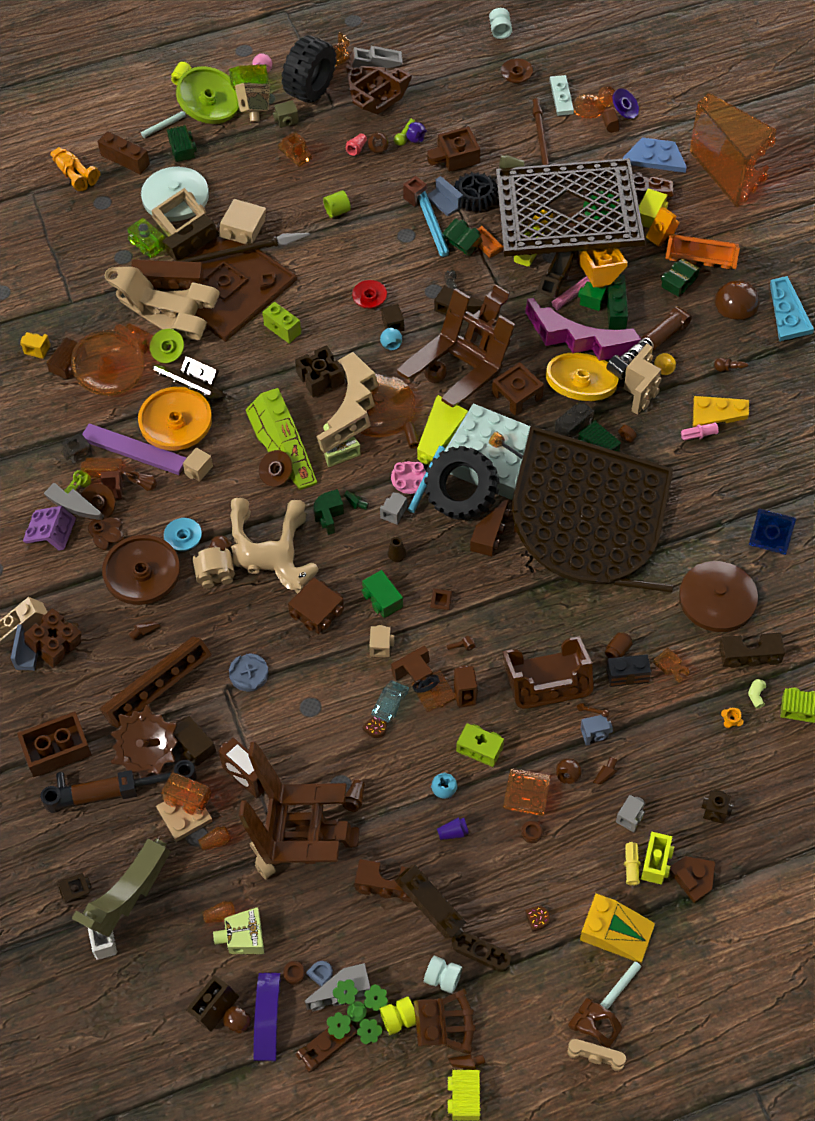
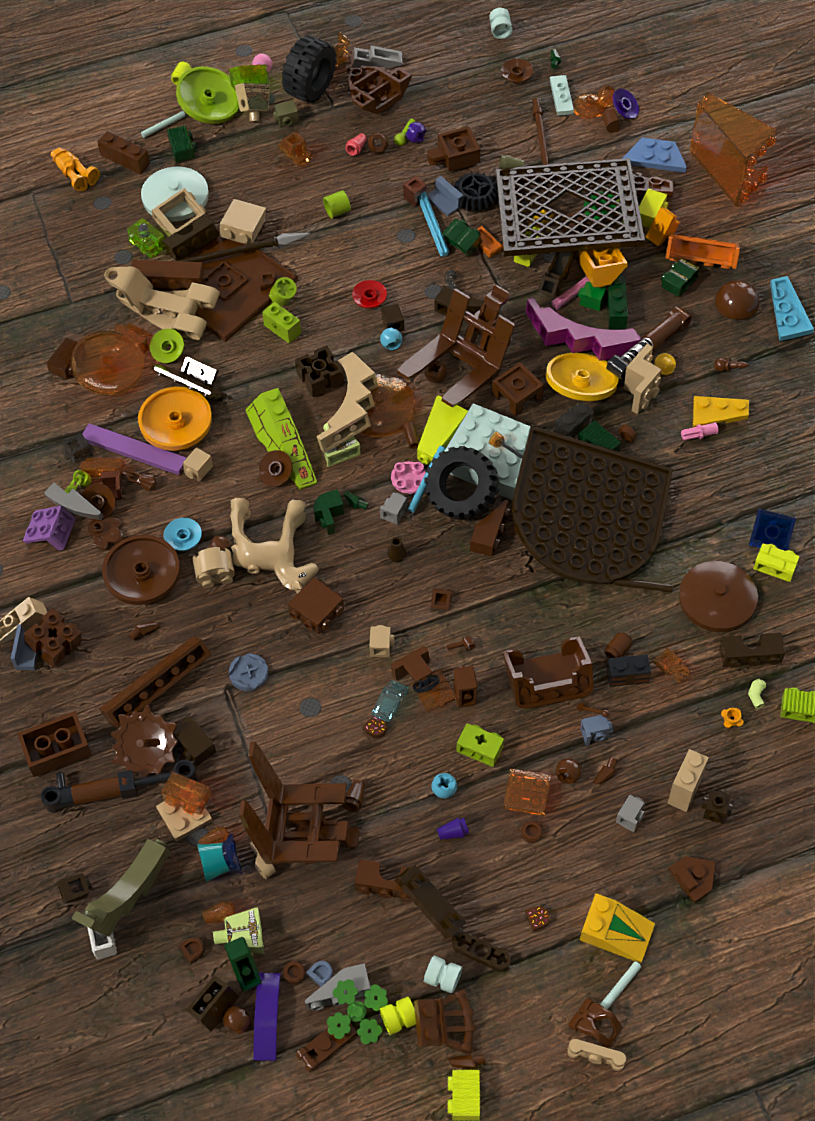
(35, 345): yellow brick -> none
(192, 949): none -> reddish brown tile
(219, 858): none -> teal hat
(237, 763): reddish brown brick -> none
(243, 963): none -> dark green brick
(283, 291): none -> lime piece
(382, 594): green brick -> none
(554, 58): none -> dark green bar
(632, 864): light yellow axle -> none
(656, 858): neon yellow brick -> none
(687, 780): none -> tan brick
(776, 562): none -> neon yellow brick

